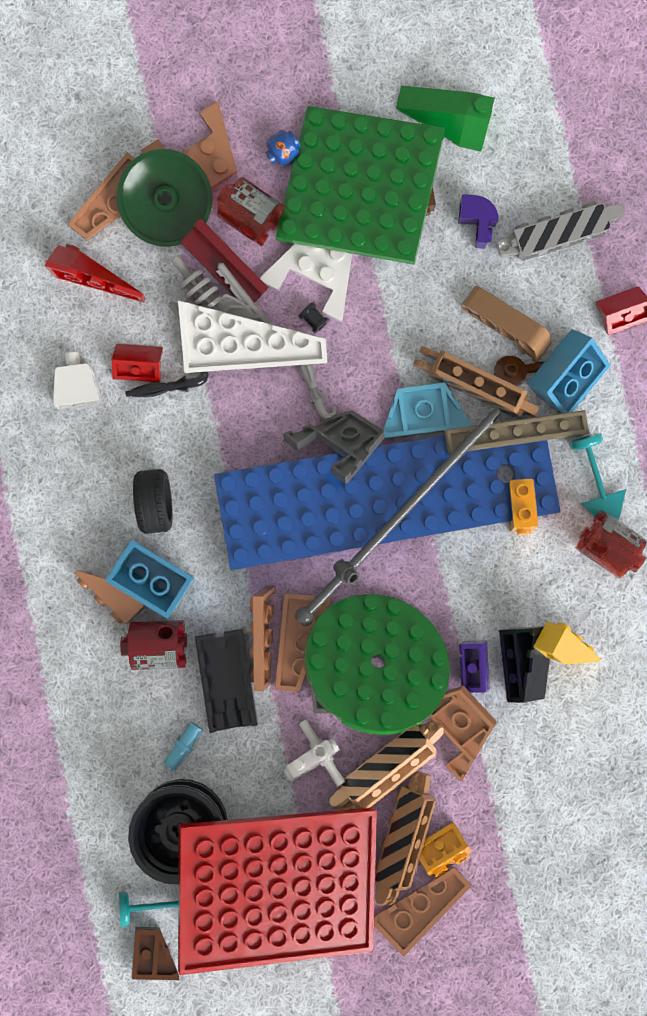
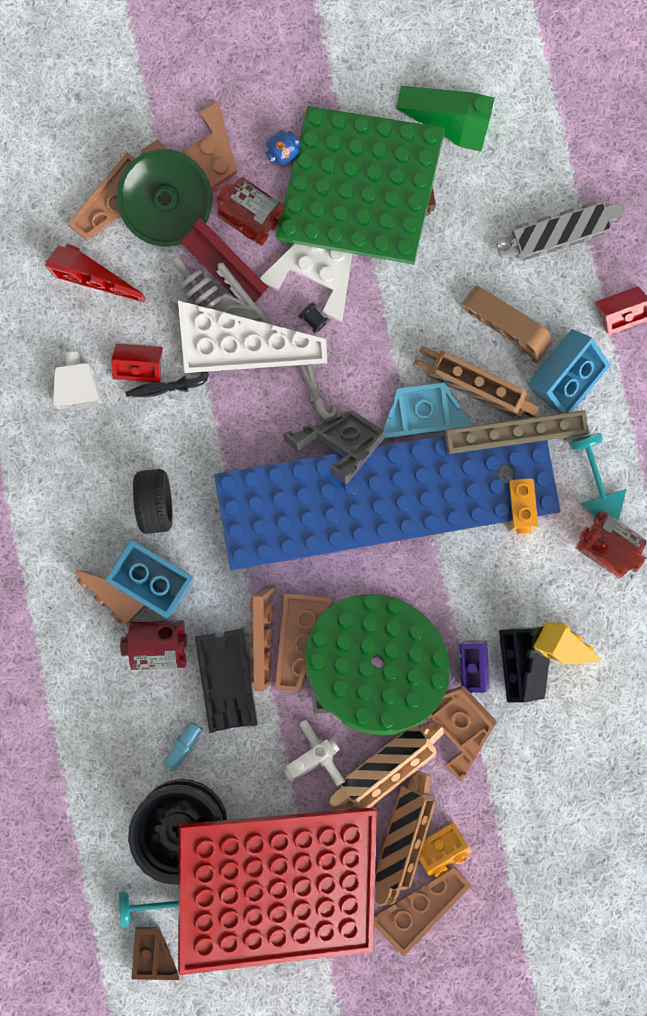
(346, 570): dark grey bar -> none
(480, 212): dark purple brick -> none
(514, 369): reddish brown piece -> none

